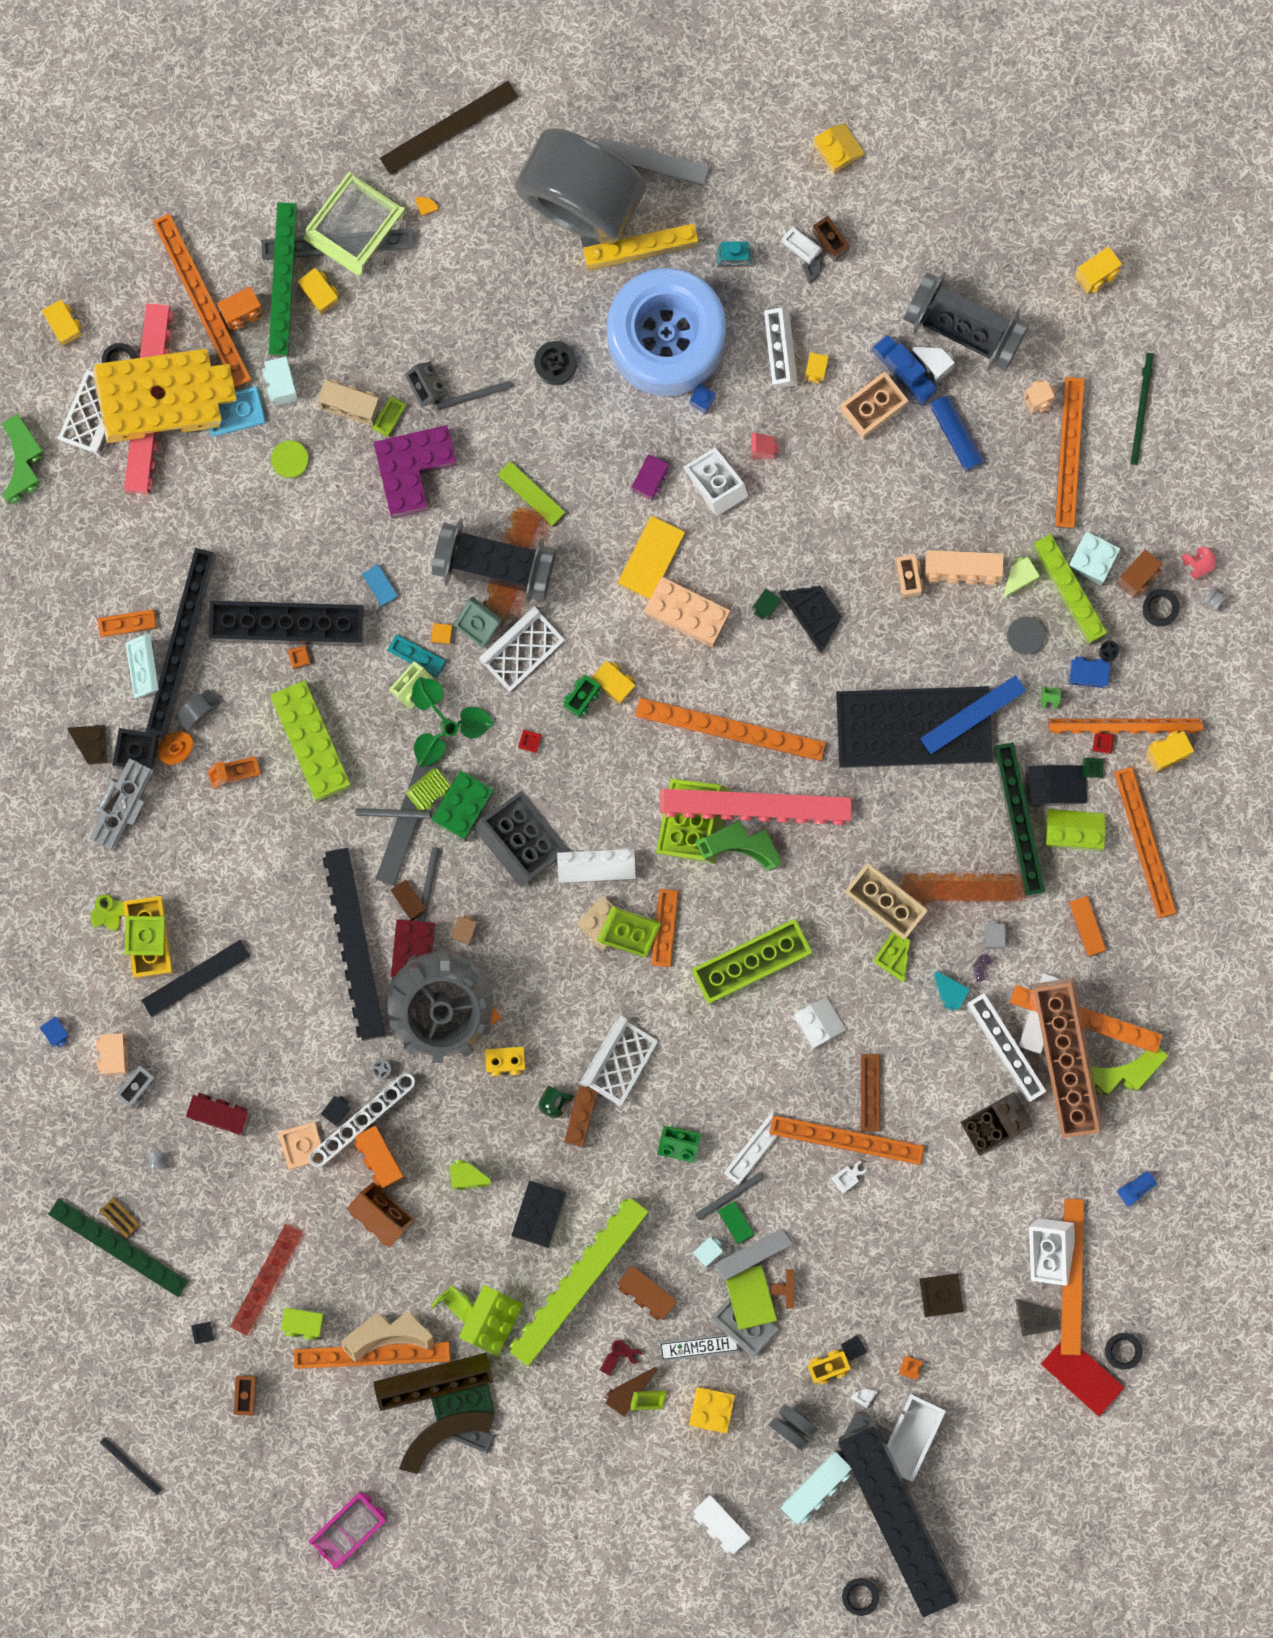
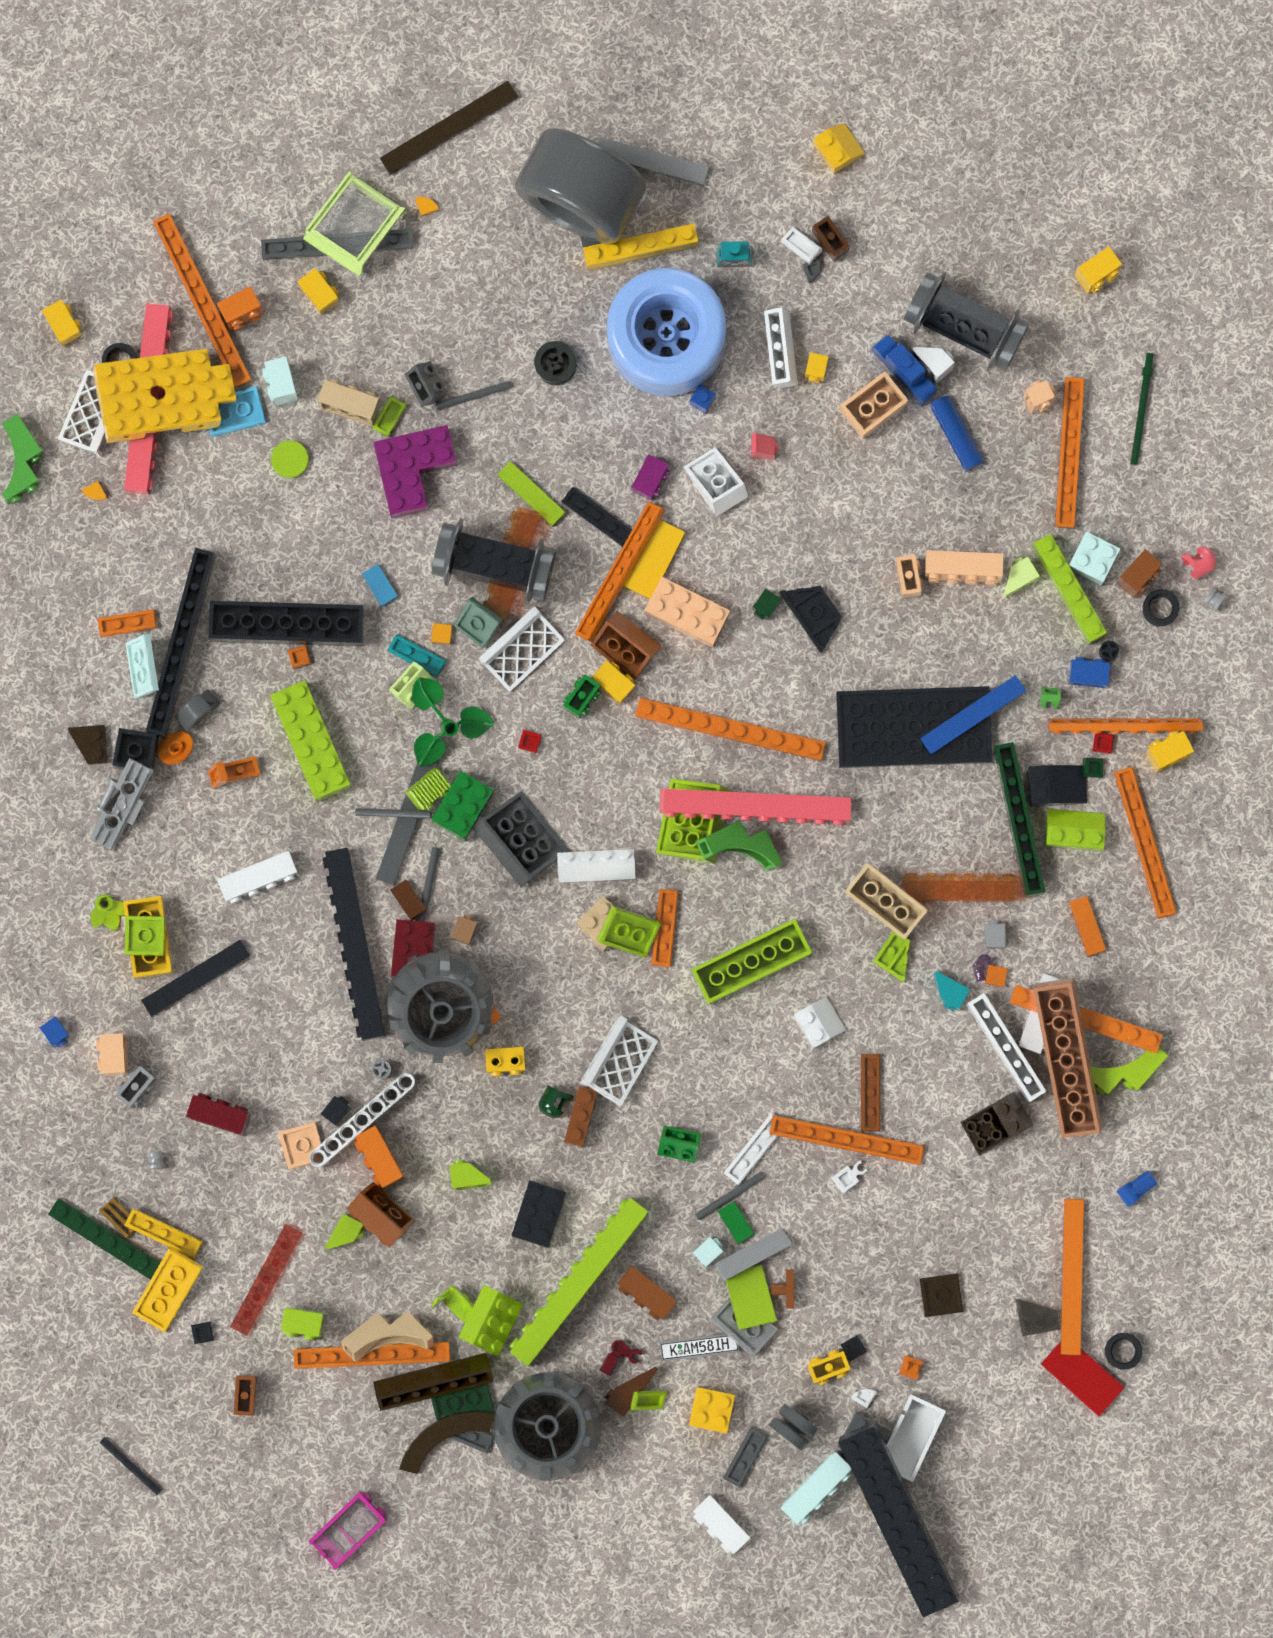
(94, 492): none -> light orange tile
(163, 1233): none -> yellow tile
(167, 1289): none -> yellow tile
(257, 876): none -> white brick
(283, 279): green brick -> none
(345, 1232): none -> lime slope
(506, 1426): none -> dark grey wheel
(596, 516): none -> black tile
(619, 572): none -> orange tile
(625, 645): none -> dark orange slope
(745, 1457): none -> dark grey tile
(845, 1597): black tyre -> none
(996, 976): none -> orange tile
(1025, 635): dark grey tile -> none
(1051, 1250): white slope -> none

